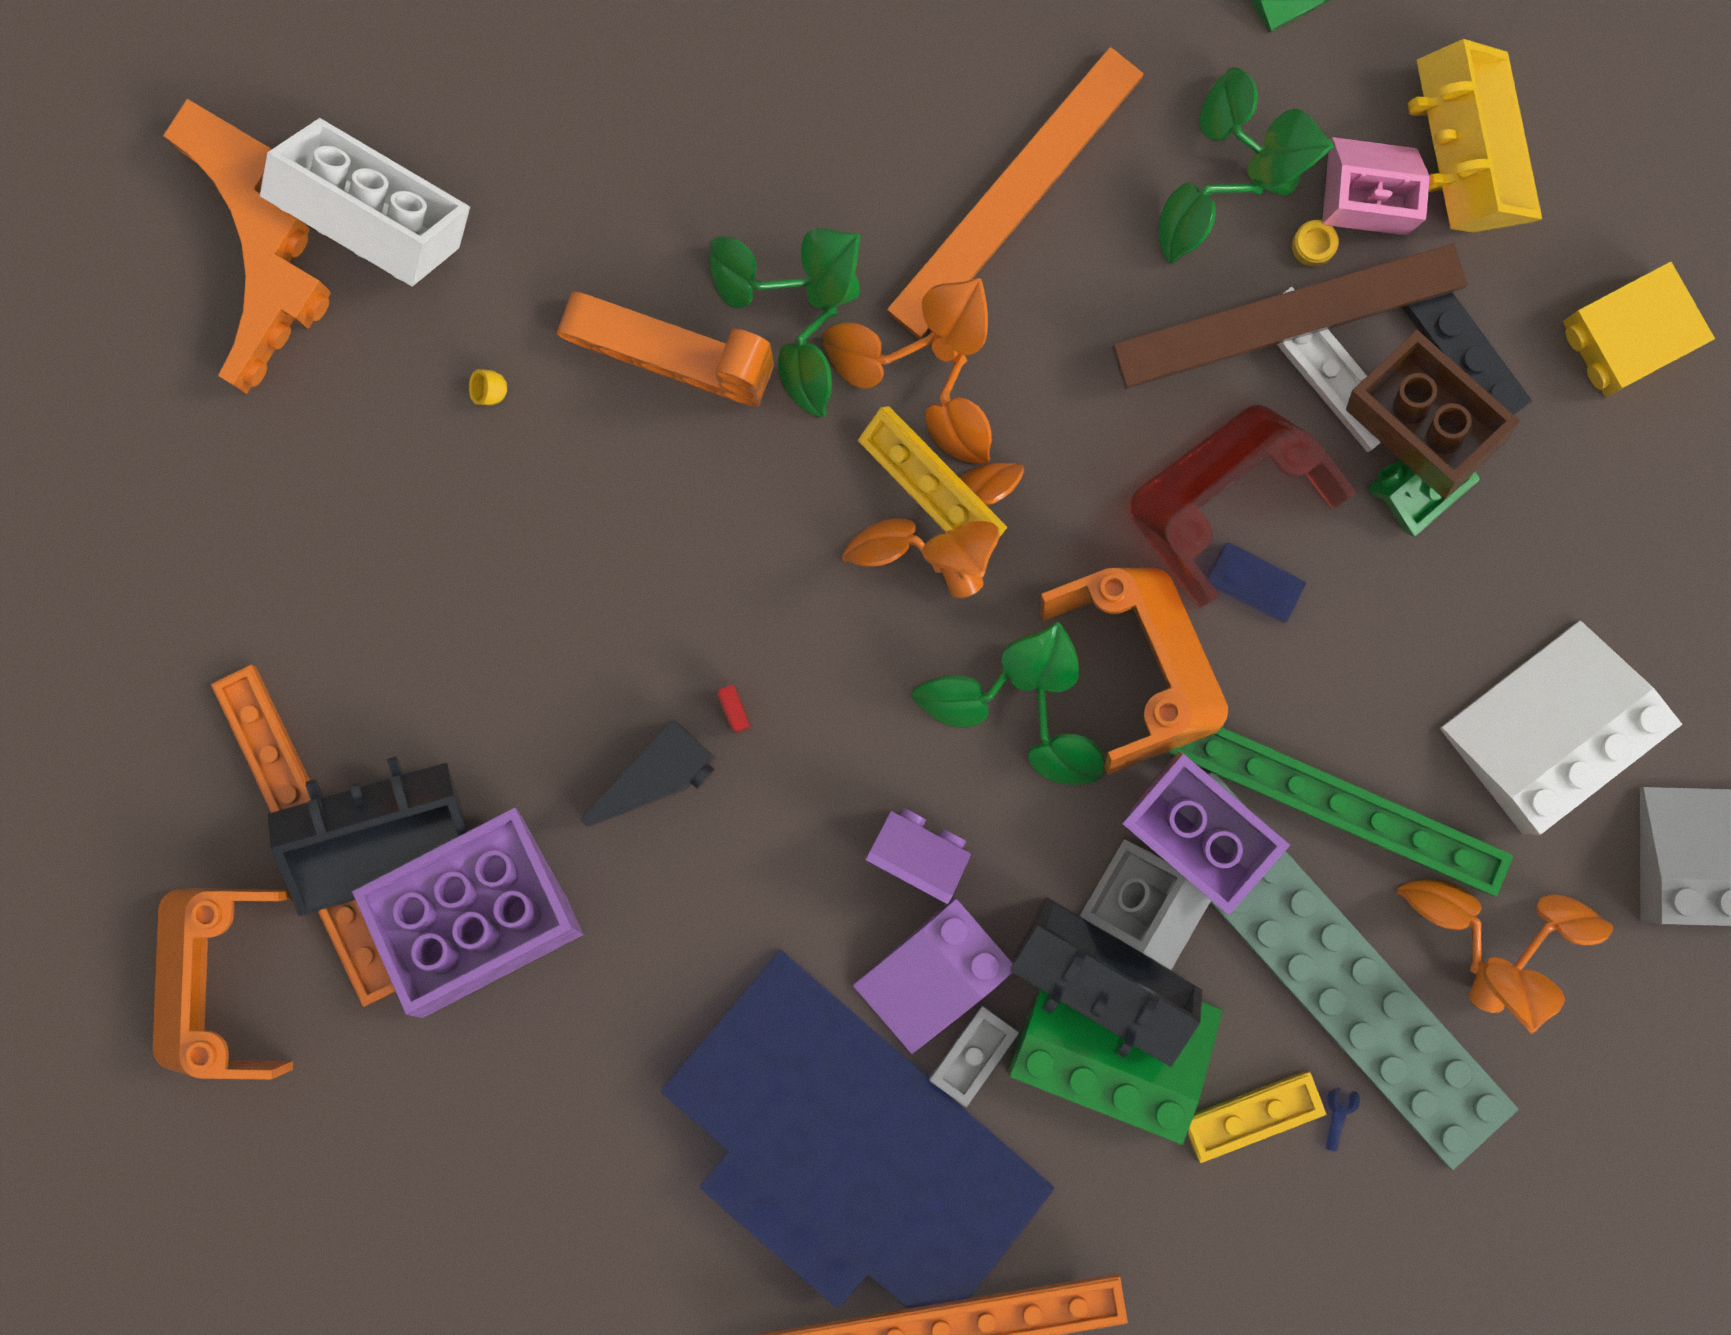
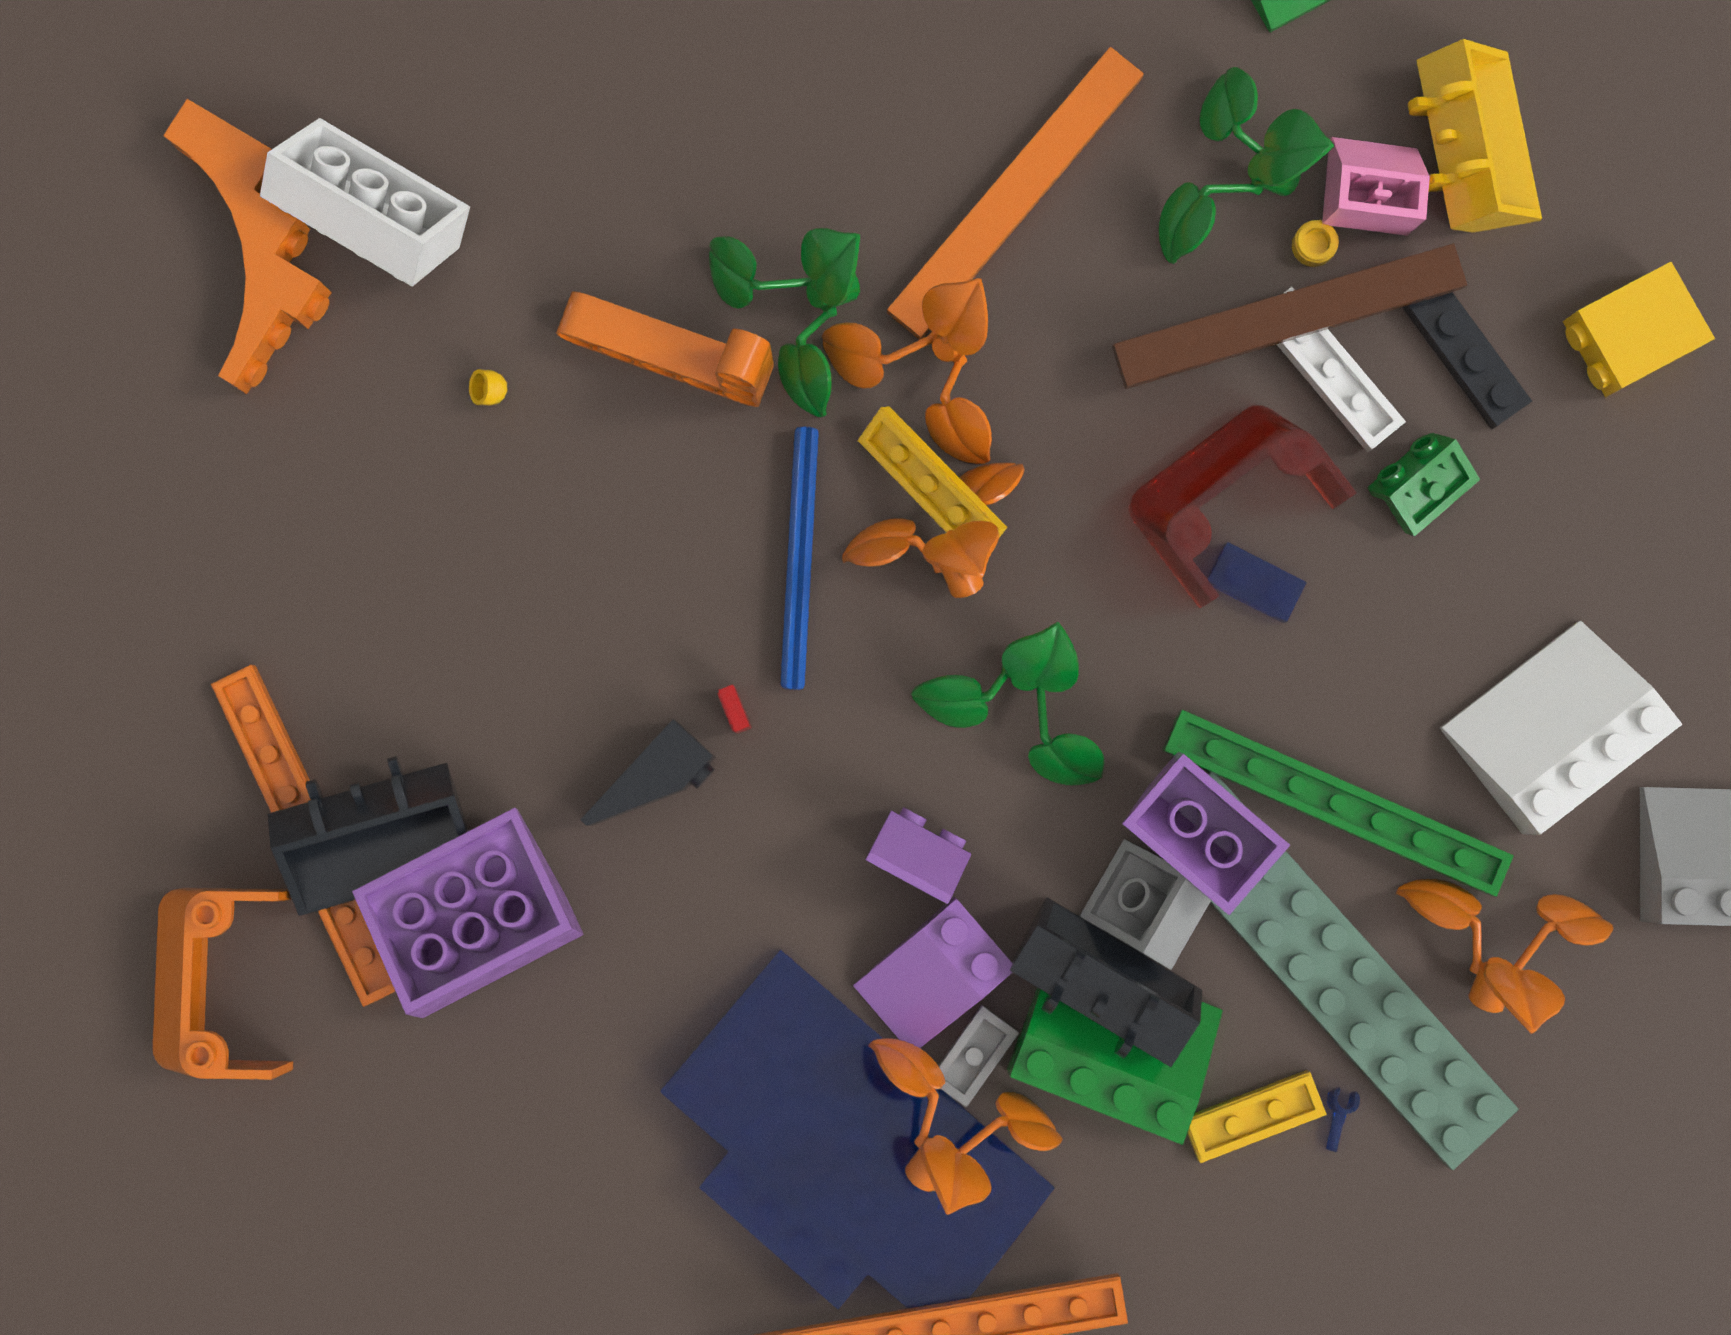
(799, 558): none -> blue axle
(938, 1163): none -> orange plant
(1193, 702): orange windscreen -> none
(1431, 414): reddish brown brick -> none

